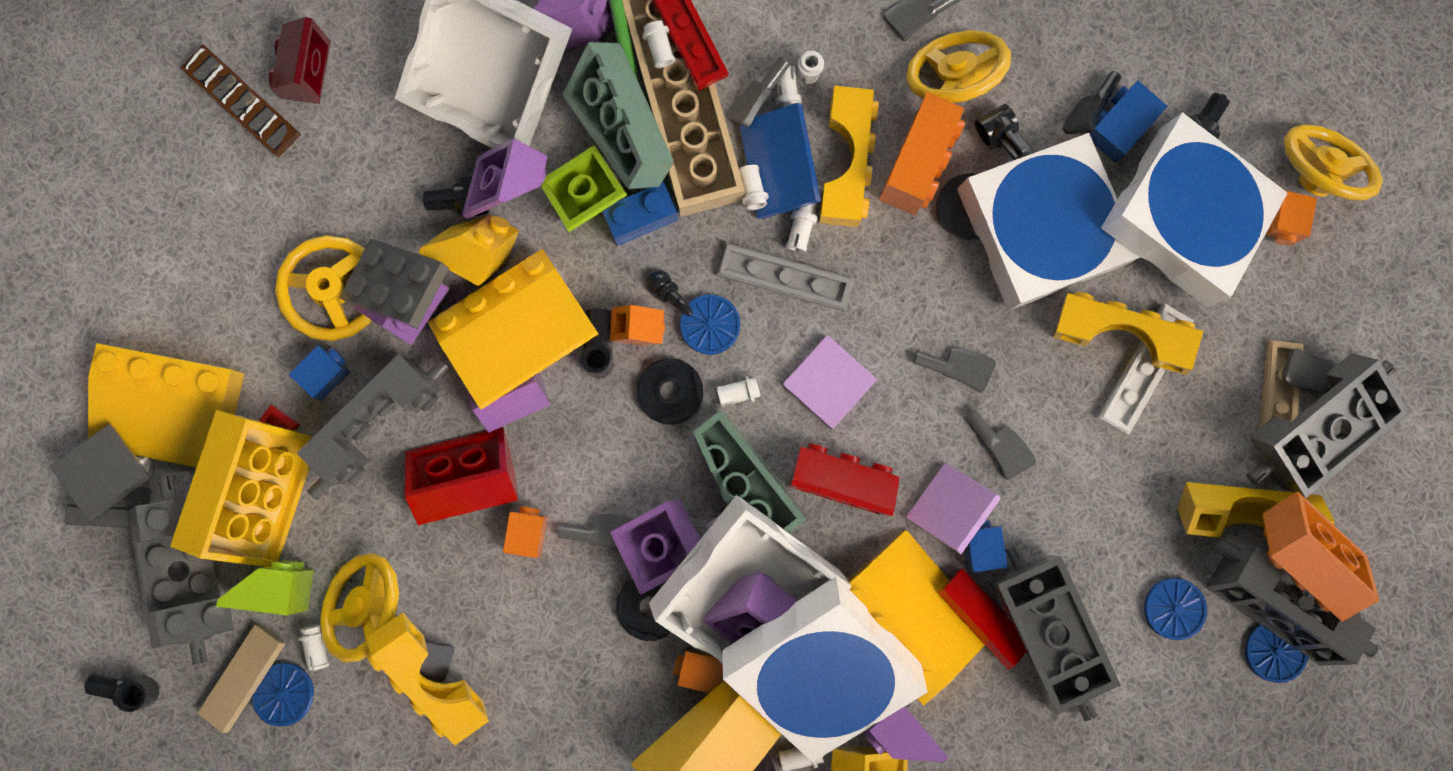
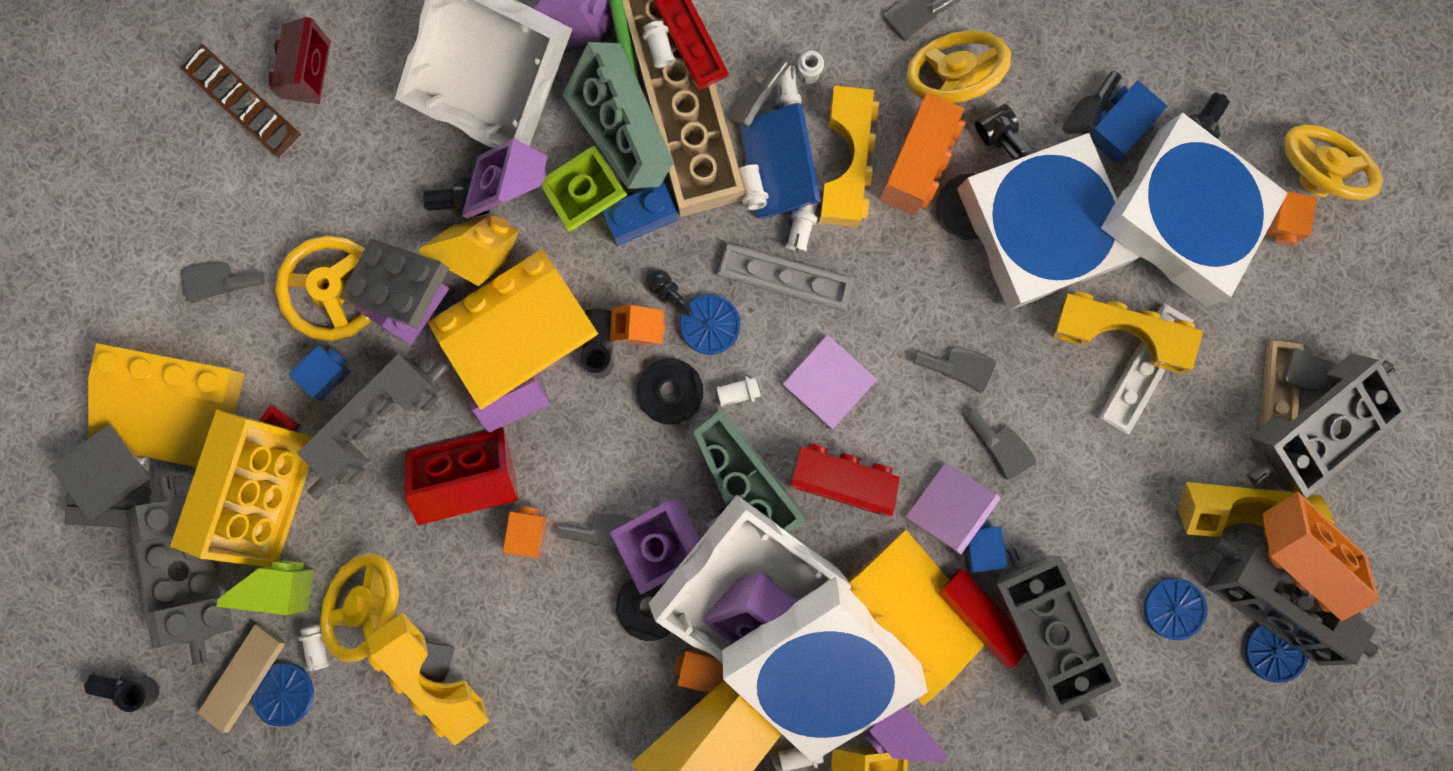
(215, 279): none -> dark grey piece

